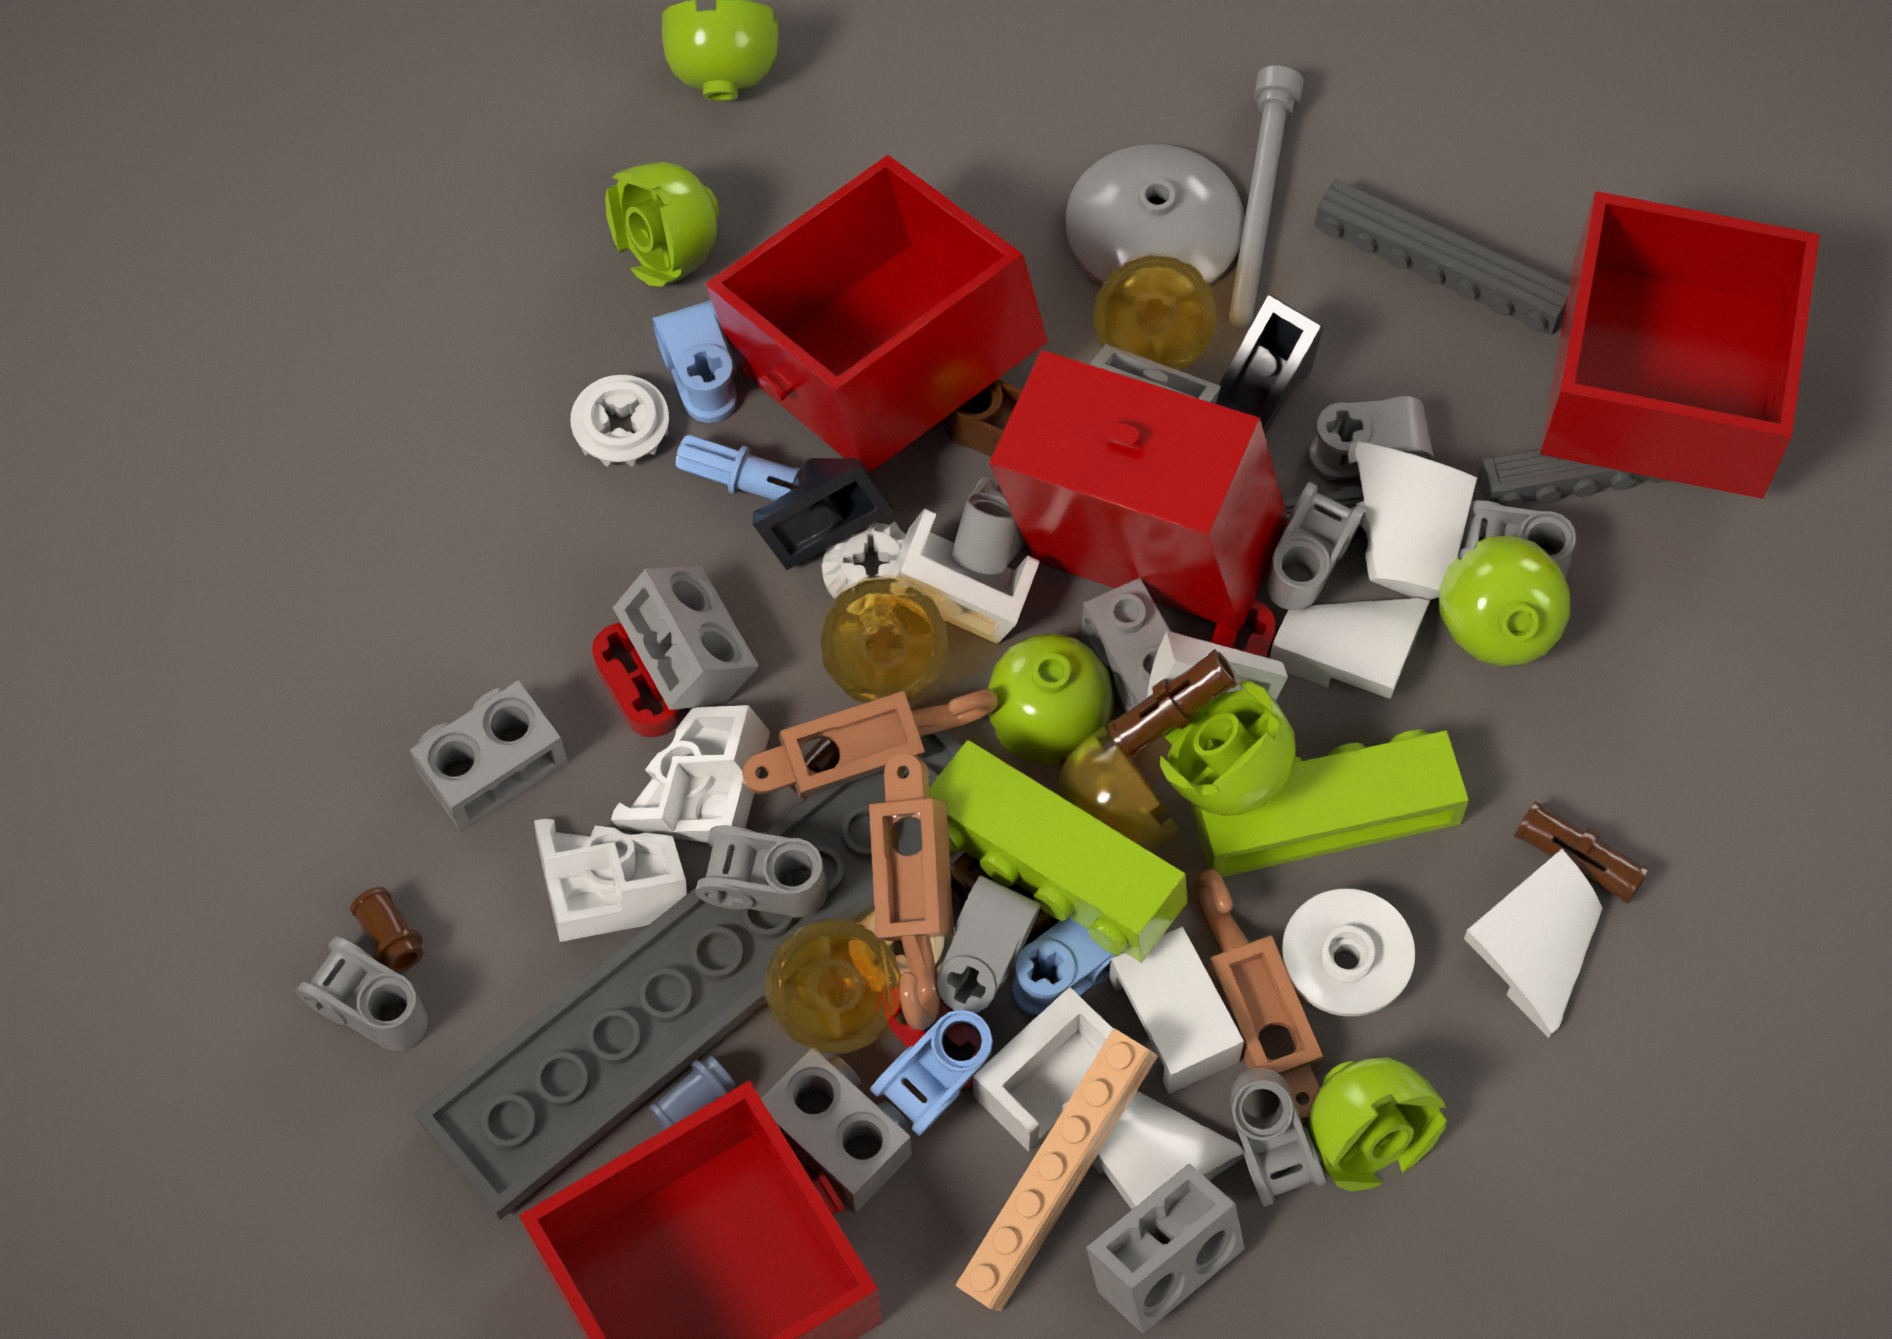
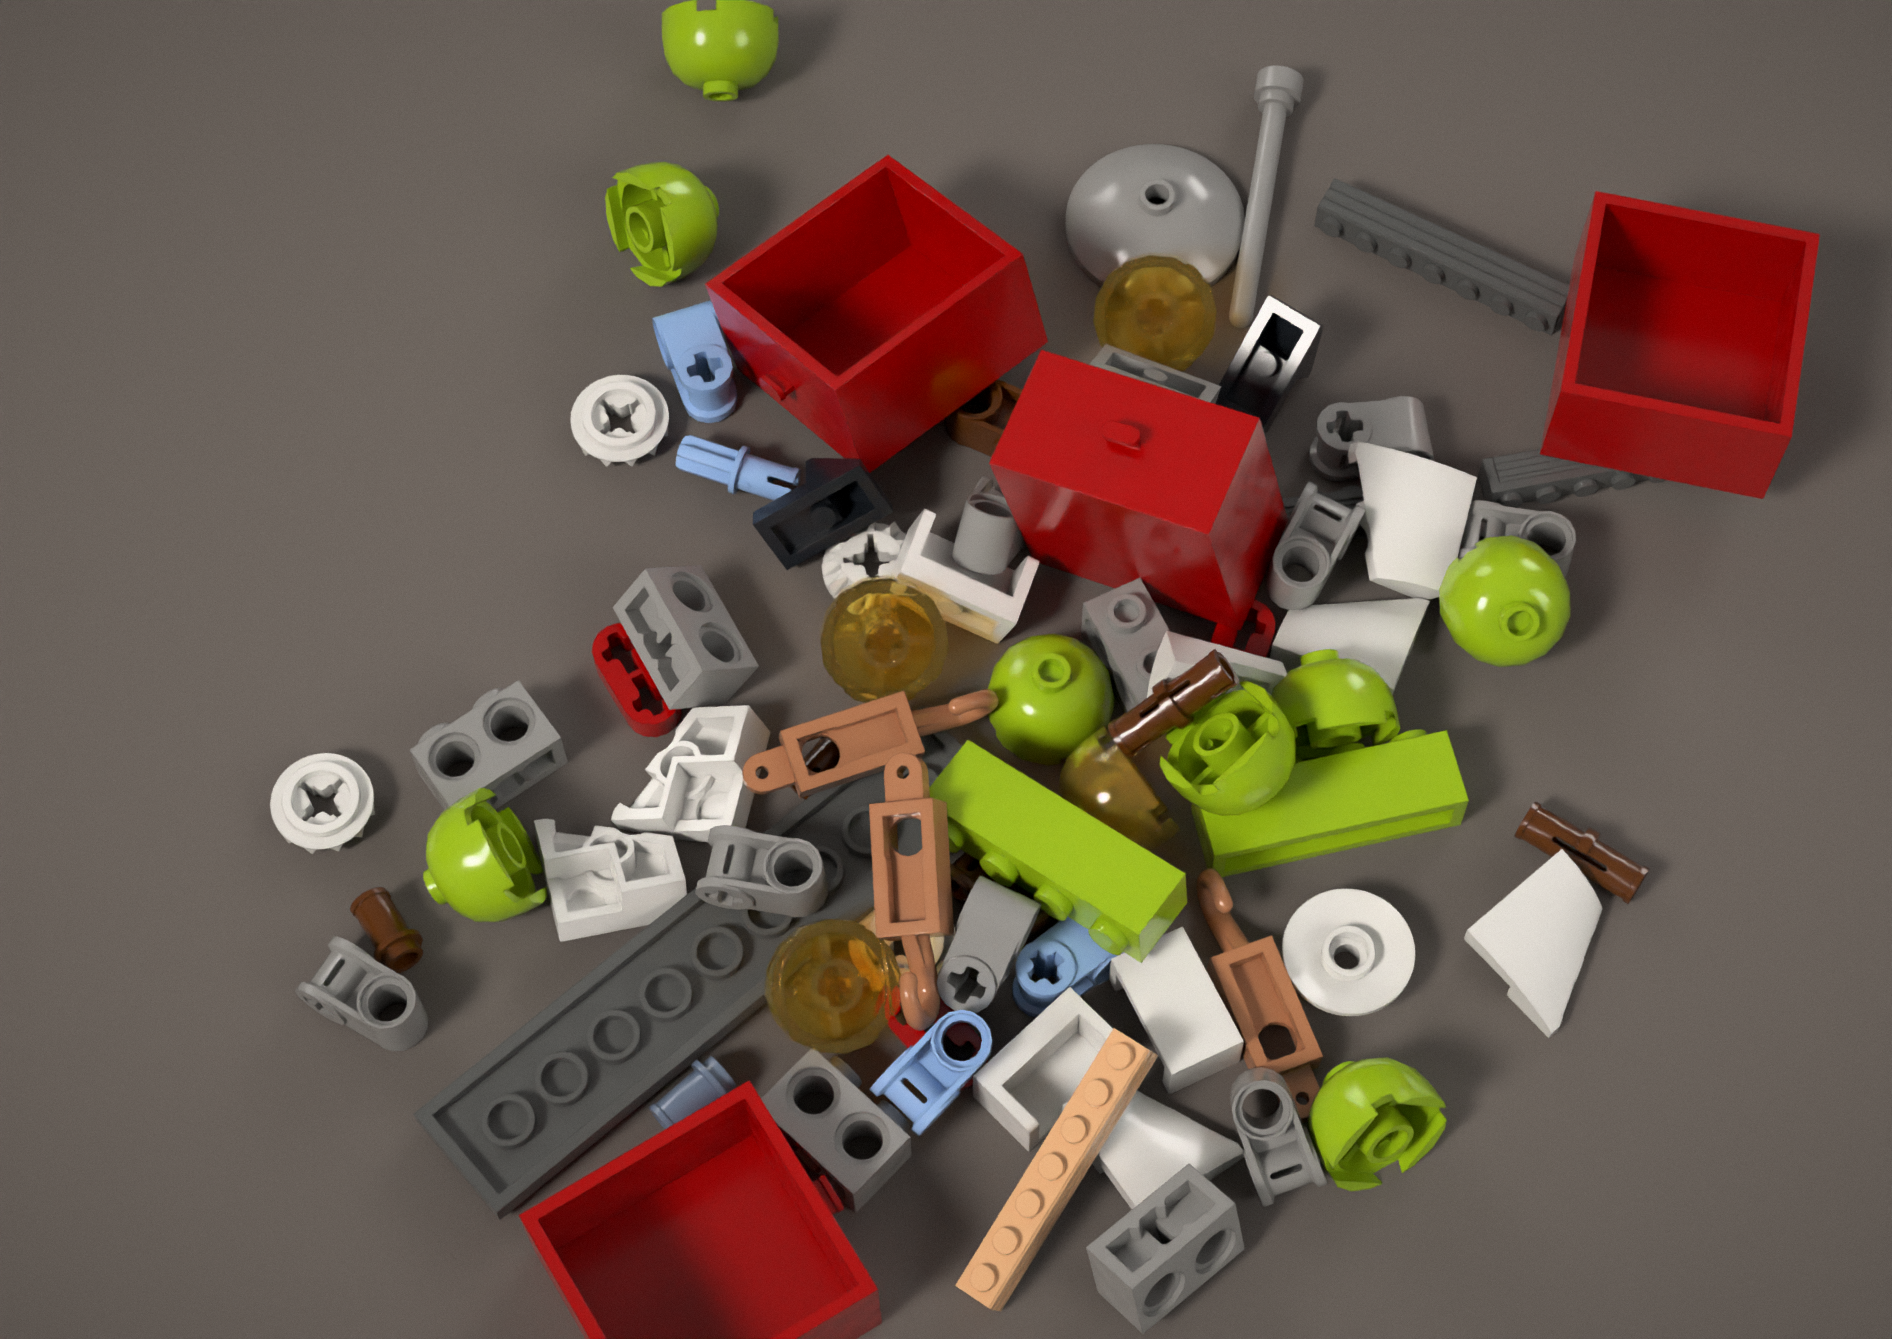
(323, 776): none -> white gear
(482, 861): none -> lime cylinder
(1335, 704): none -> lime cylinder

